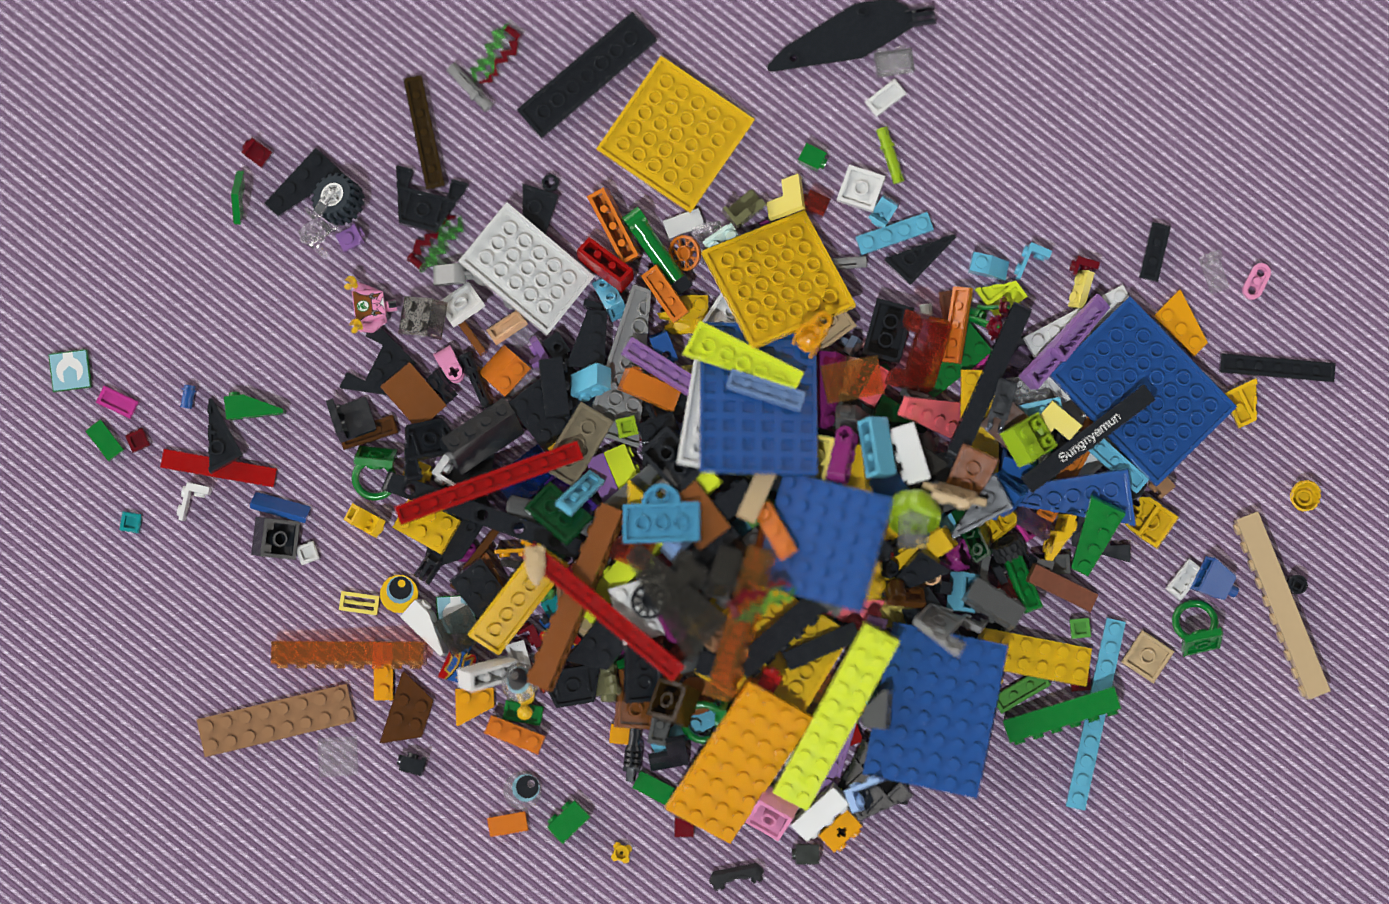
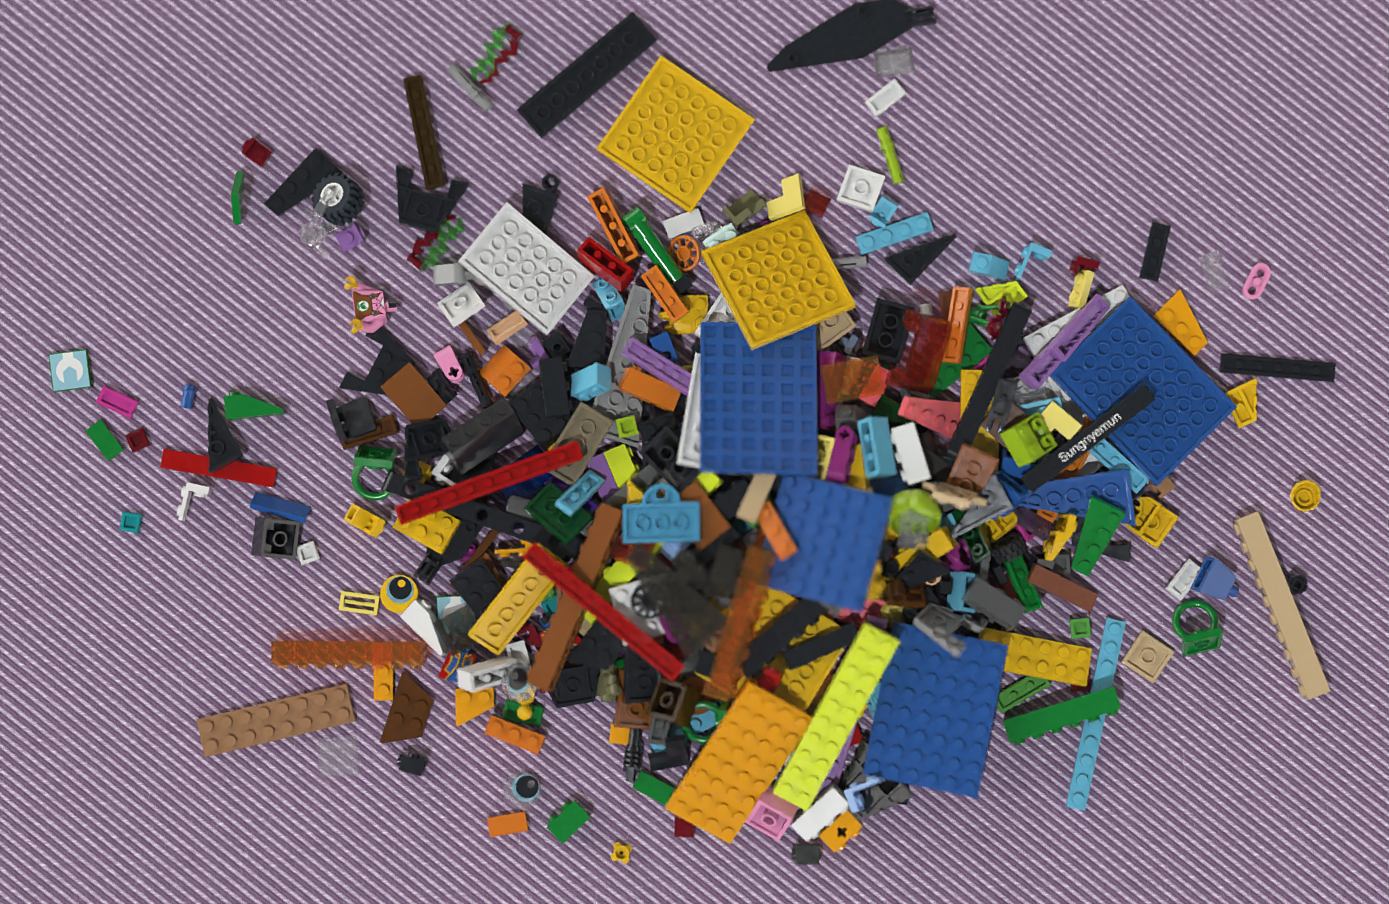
(422, 318): clear smoke brick -> none
(535, 563): tan plate -> none
(720, 877): black piece -> none
(729, 353): neon yellow wing -> none
(748, 616): piece -> none
(765, 390): medium blue plate -> none
(812, 158): green brick -> none
(812, 334): light orange piece -> none
(878, 711): dark grey slope -> none

